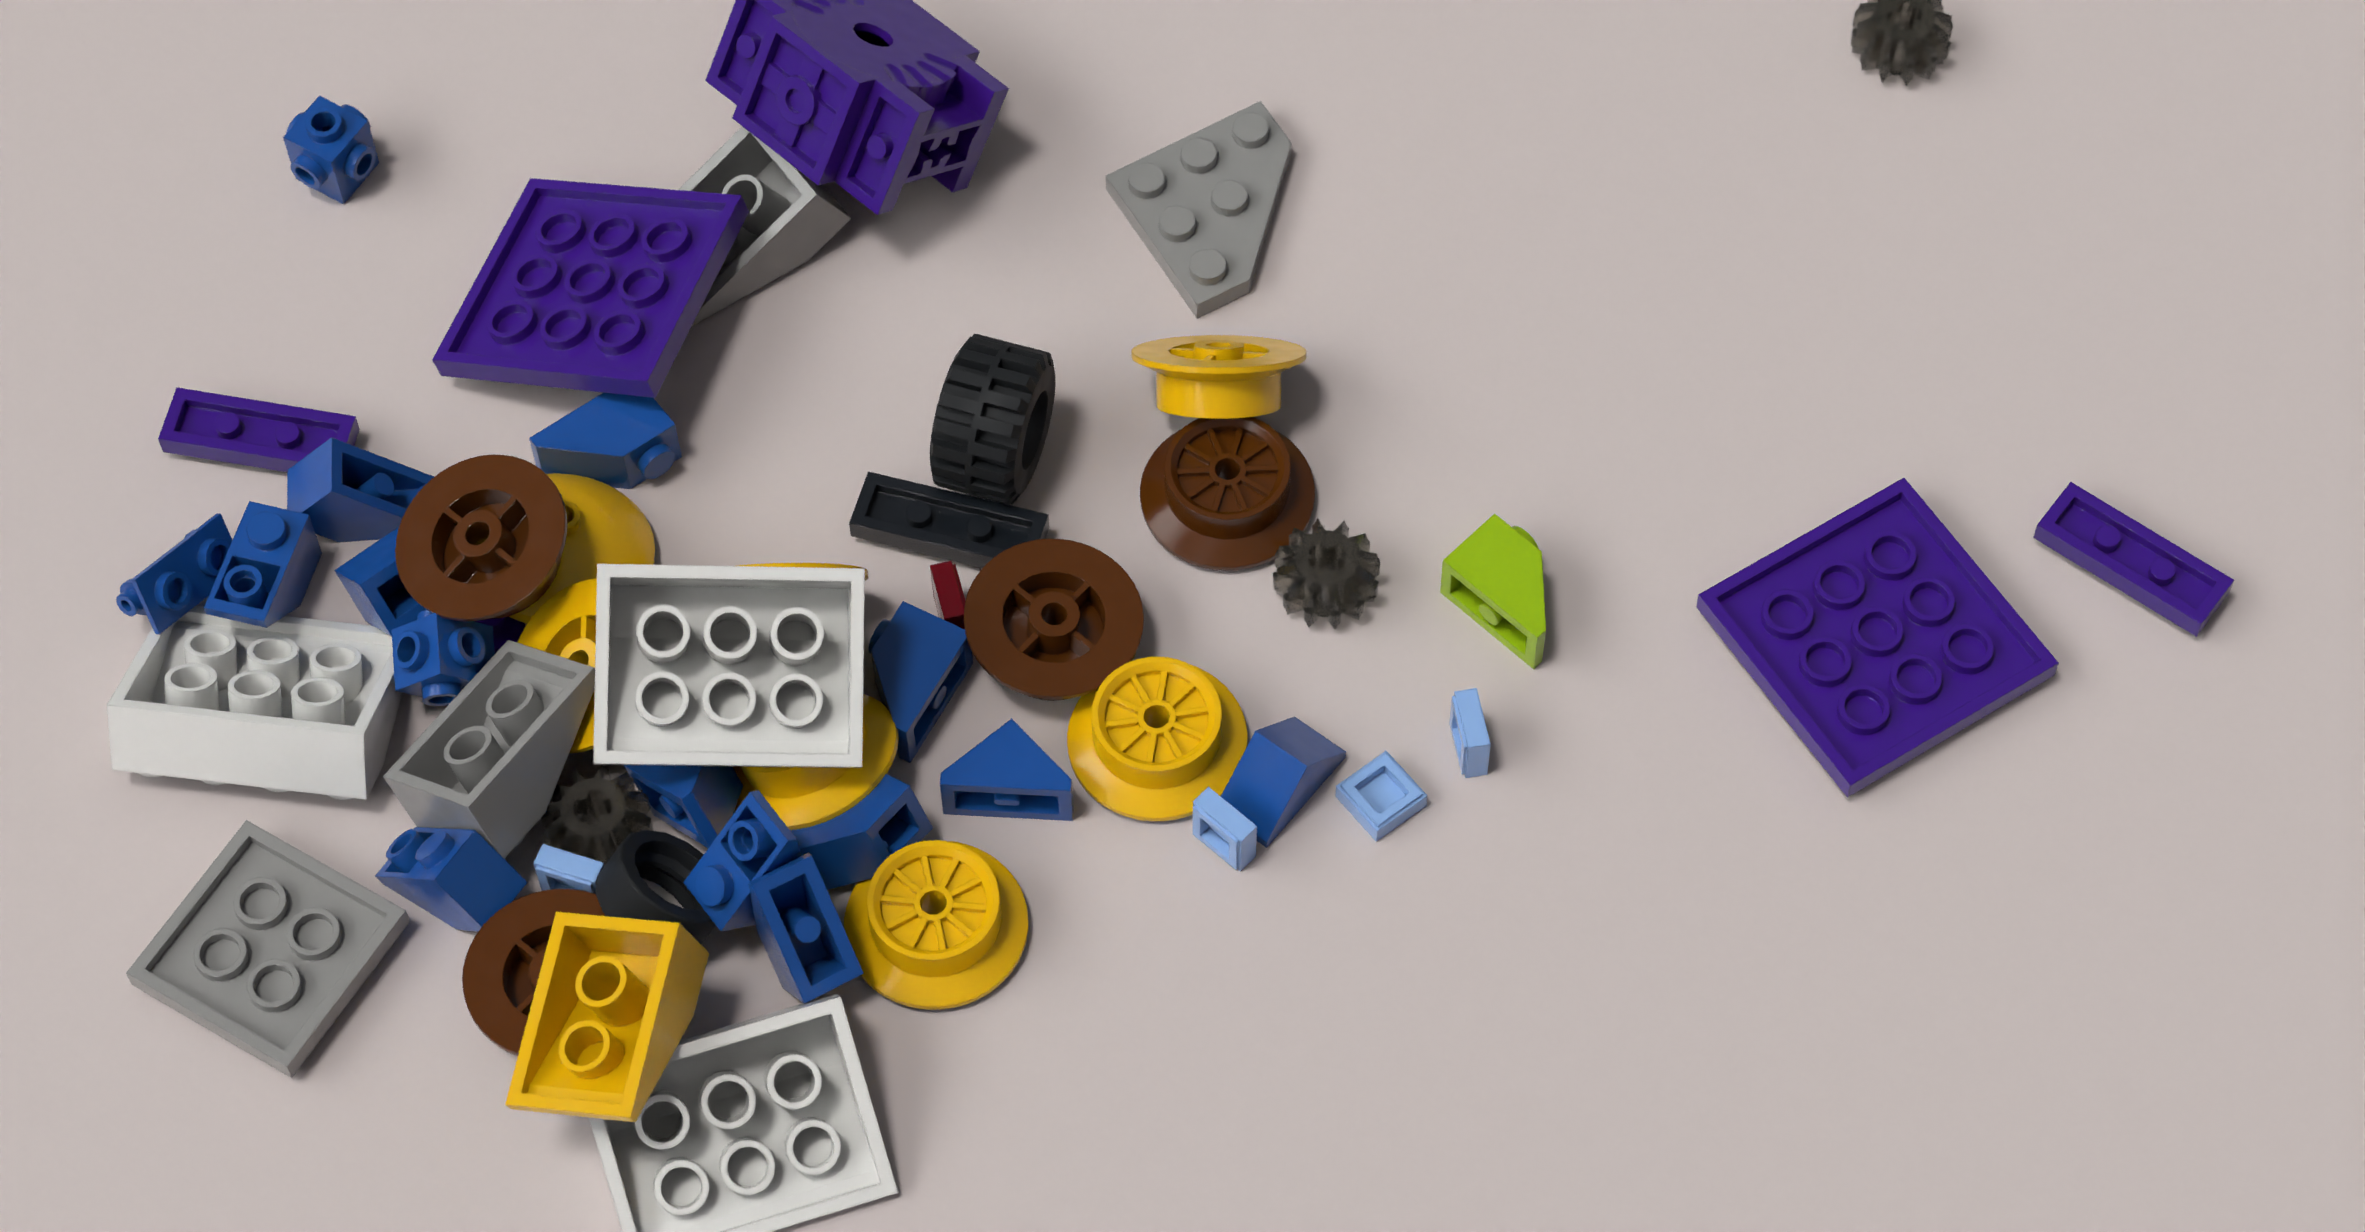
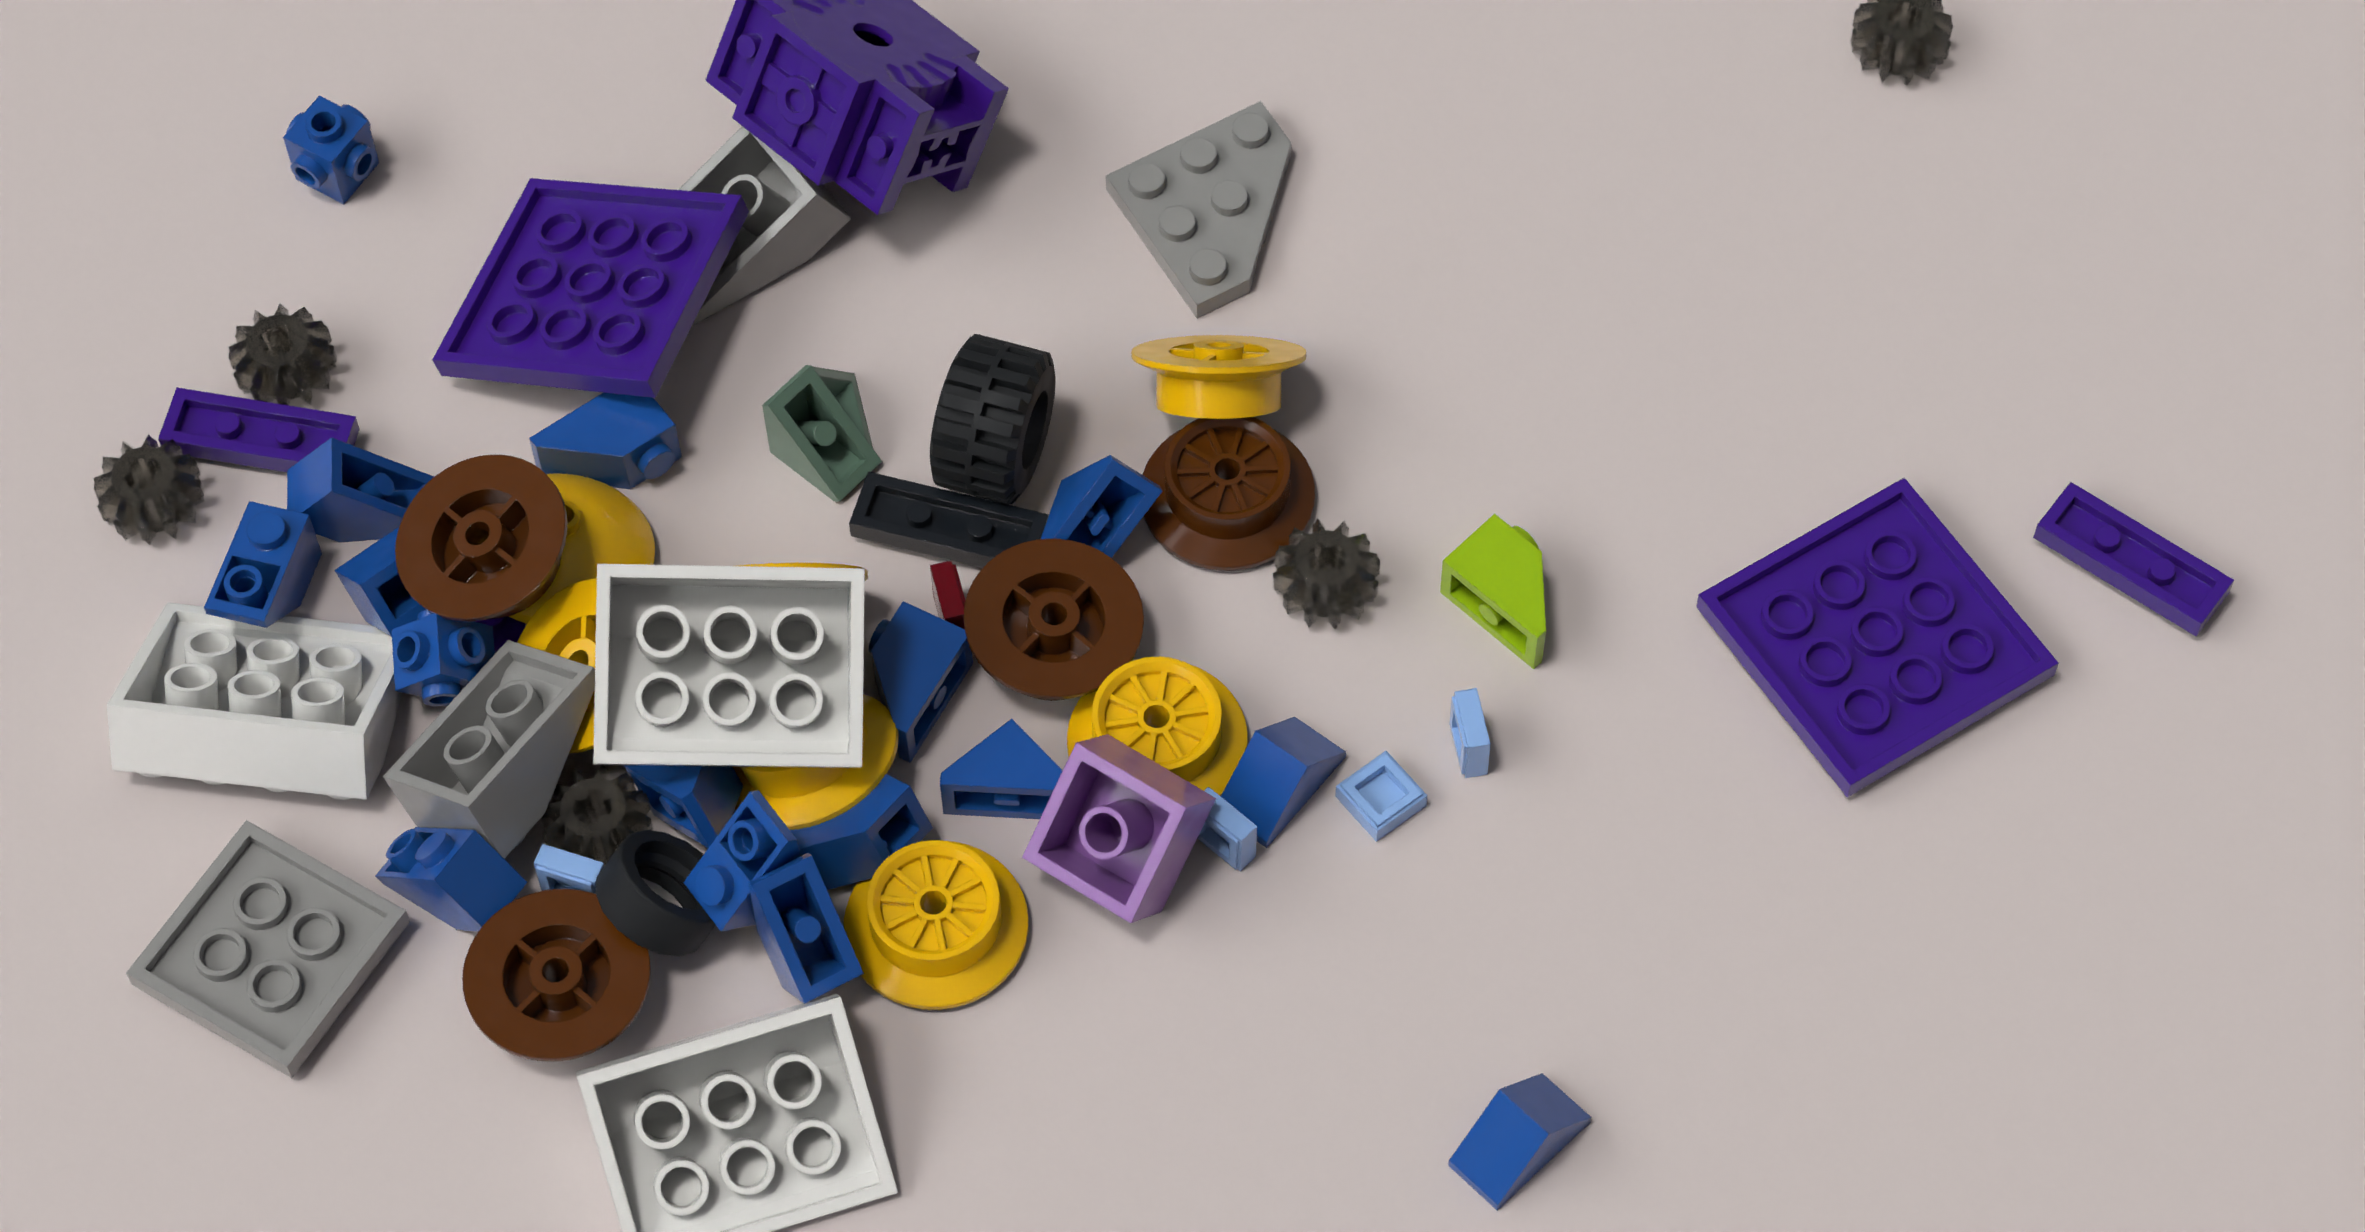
(149, 489): none -> clear smoke gear
(178, 577): blue hinge -> none
(282, 356): none -> clear smoke gear
(606, 1015): yellow slope -> none
(821, 430): none -> sand green slope
(1100, 505): none -> blue slope
(1118, 828): none -> medium lavender brick
(1517, 1137): none -> blue slope

